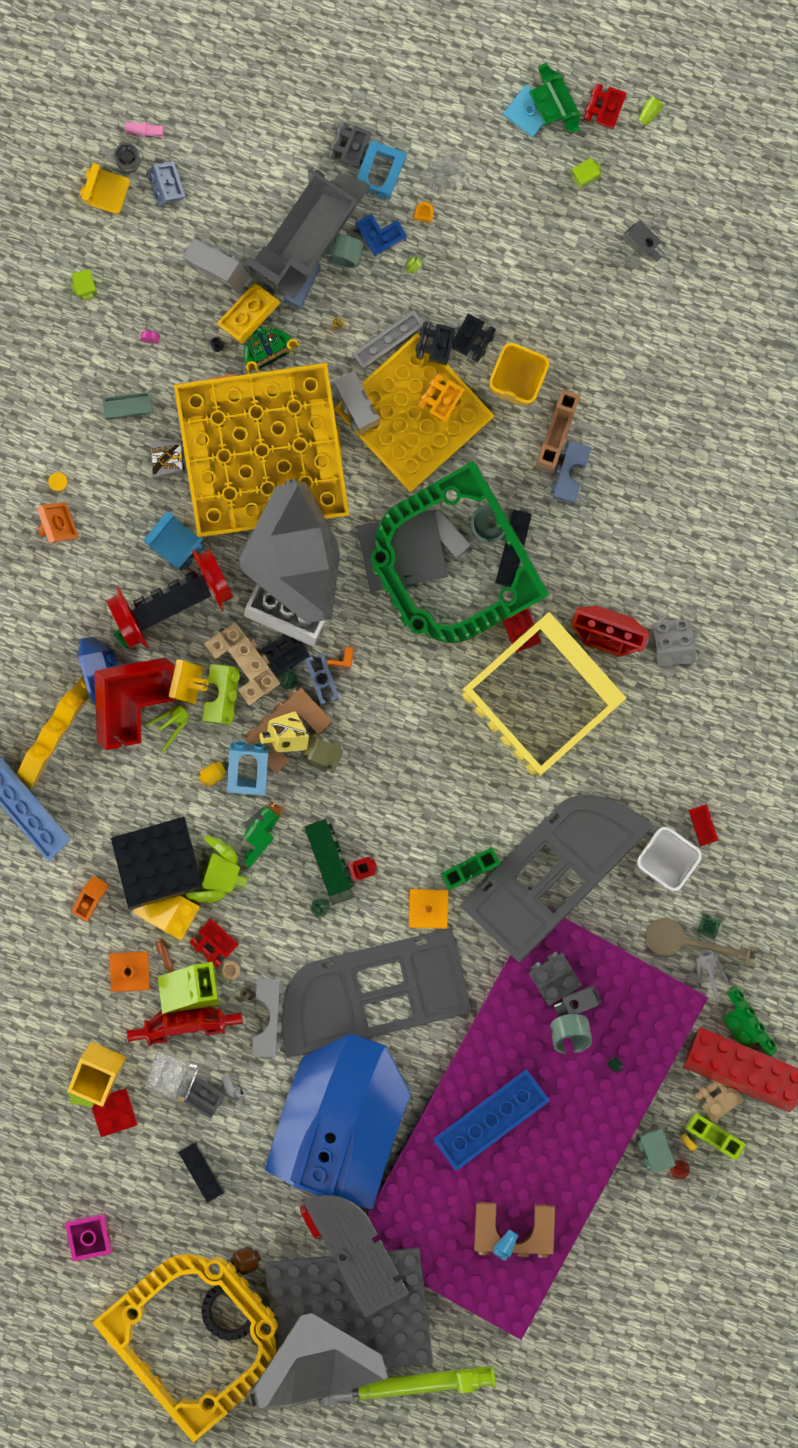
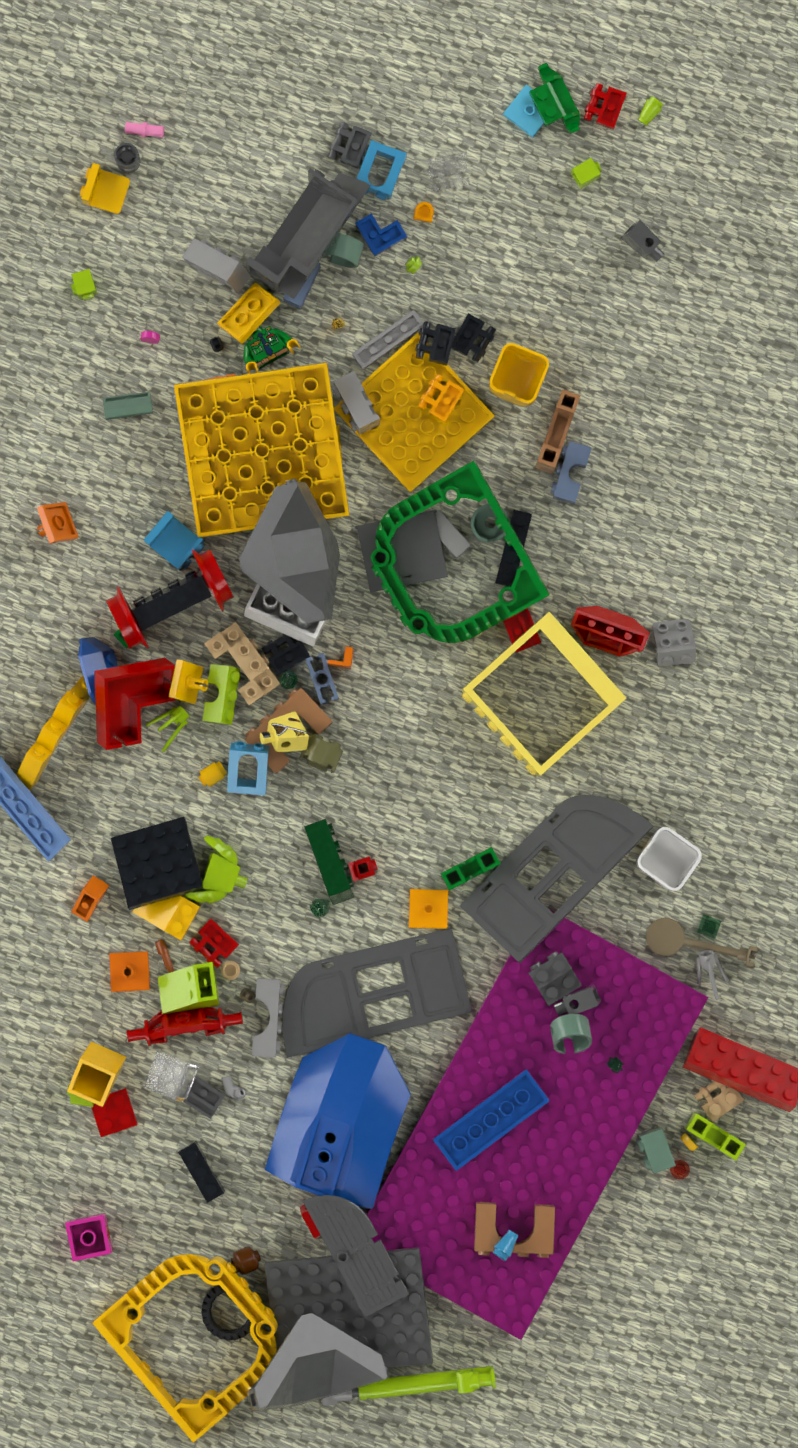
(58, 482): yellow tile -> none
(165, 183): sand blue bracket -> none
(167, 459): torso -> none
(258, 831): green plate -> none
(703, 825): red plate -> none
(745, 1024): green bracket -> none

